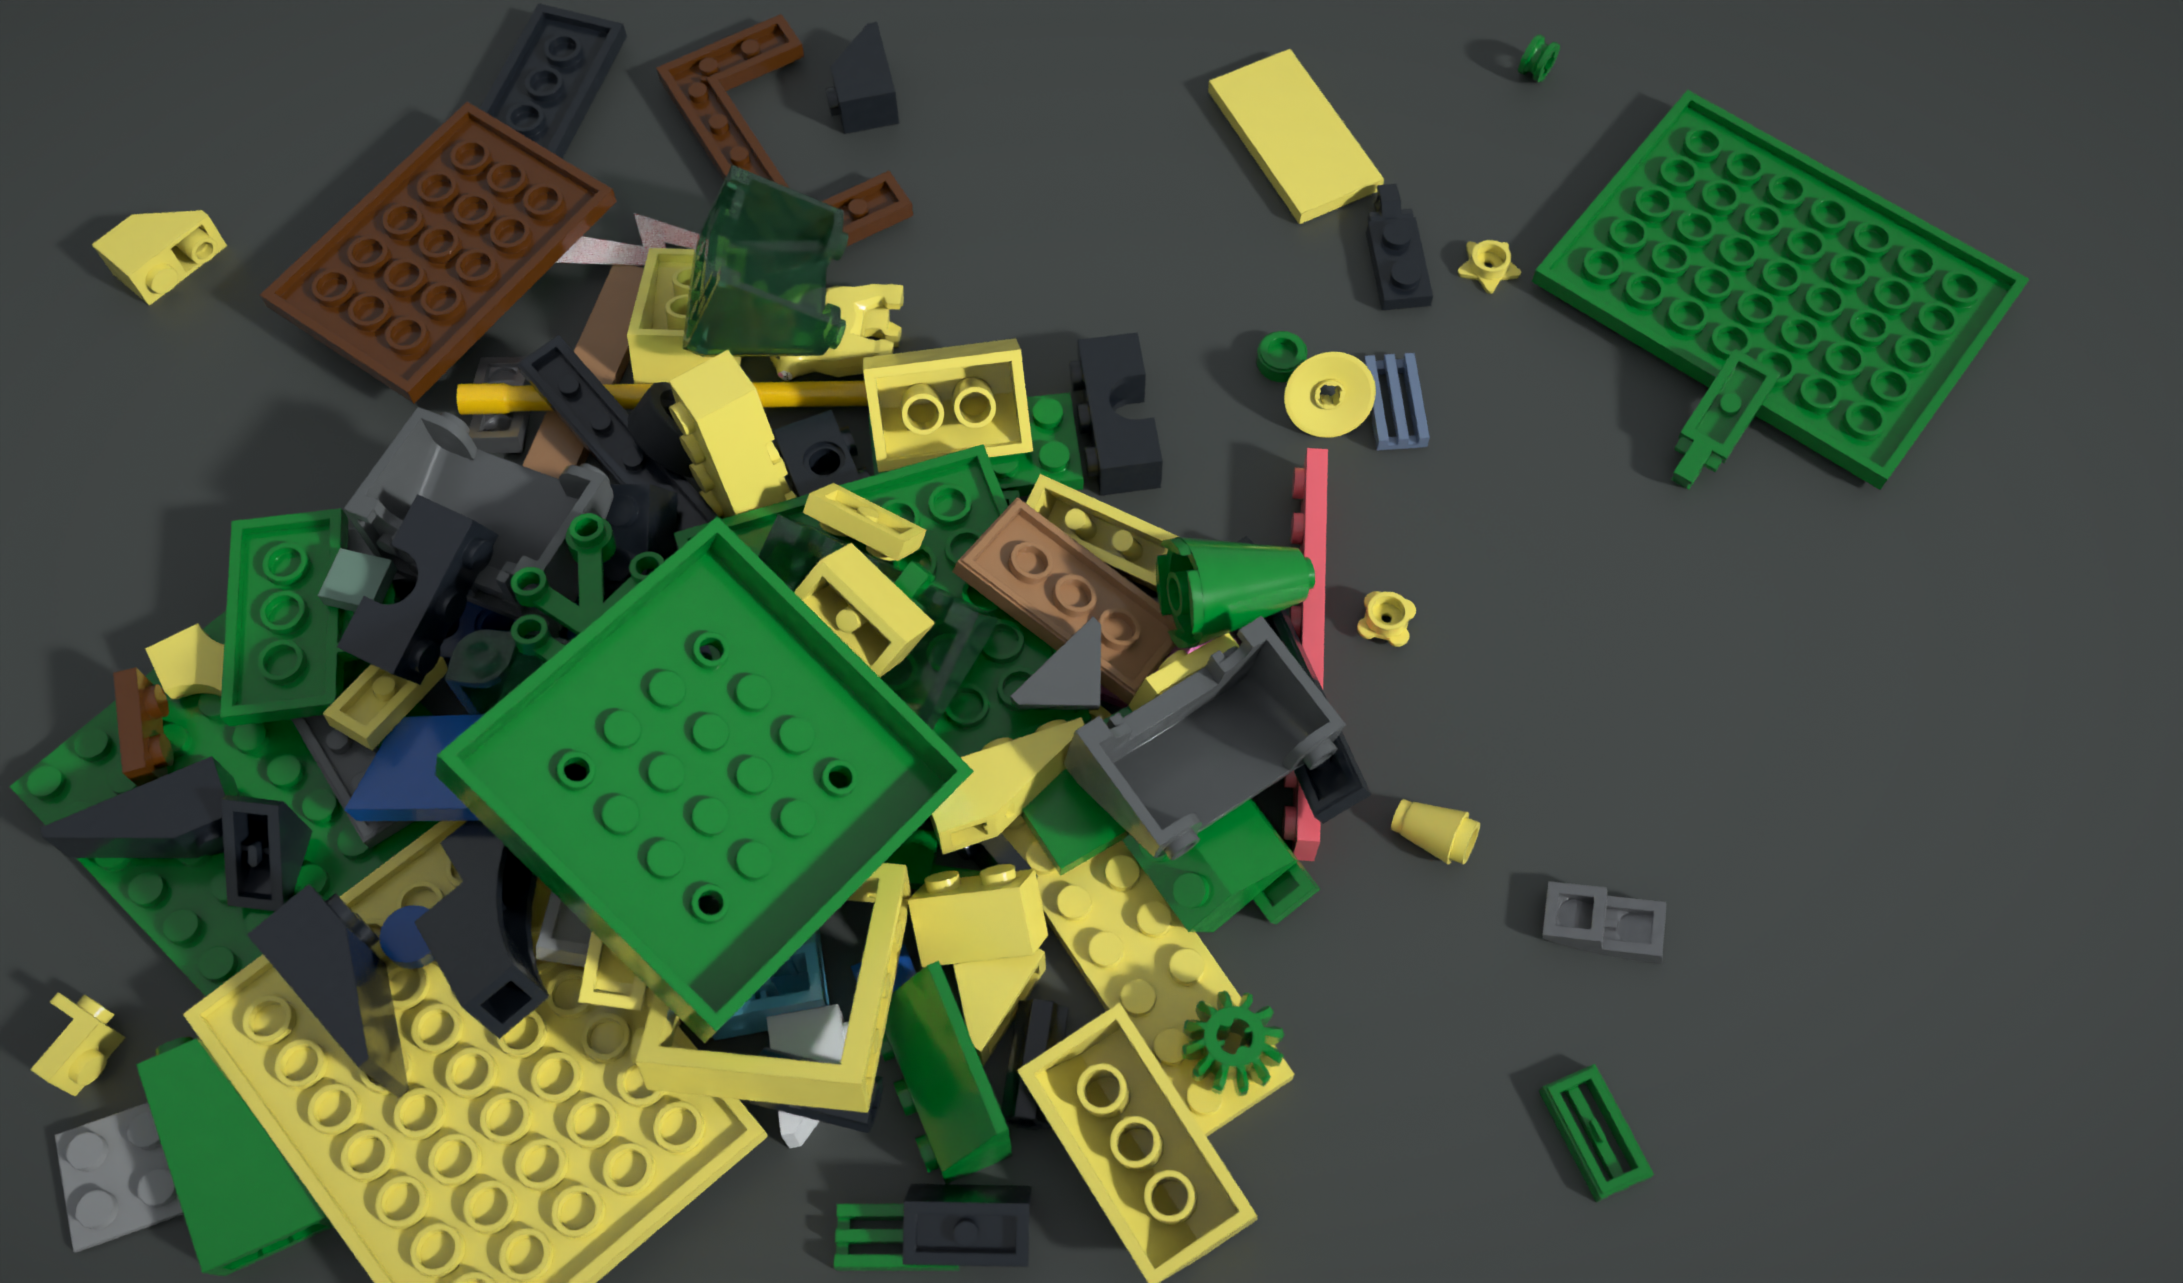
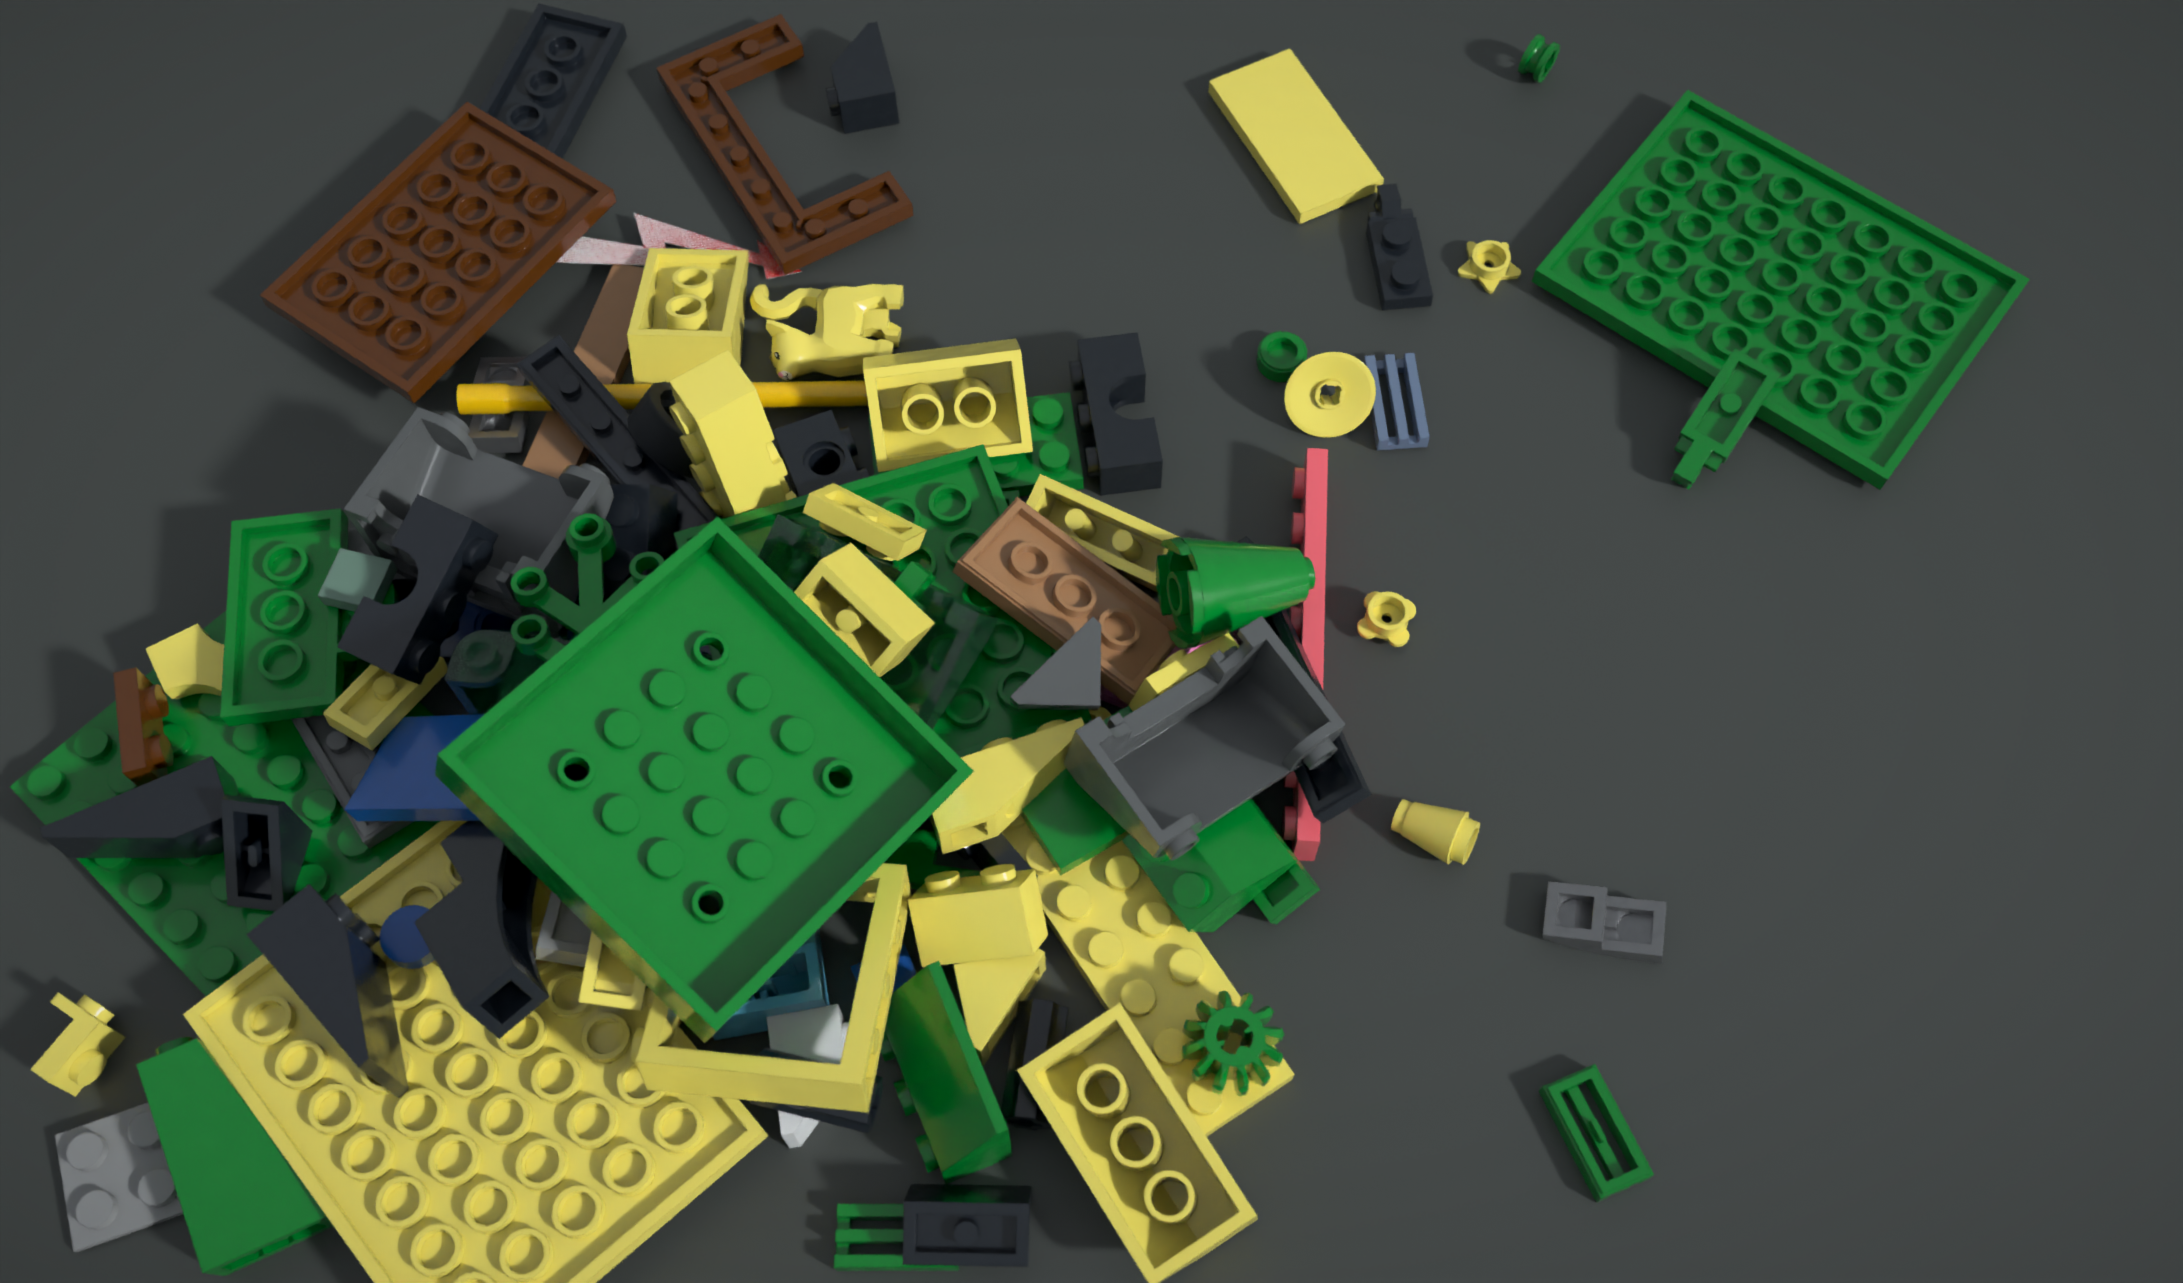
(159, 250): light yellow slope -> none
(764, 273): clear green windscreen -> none

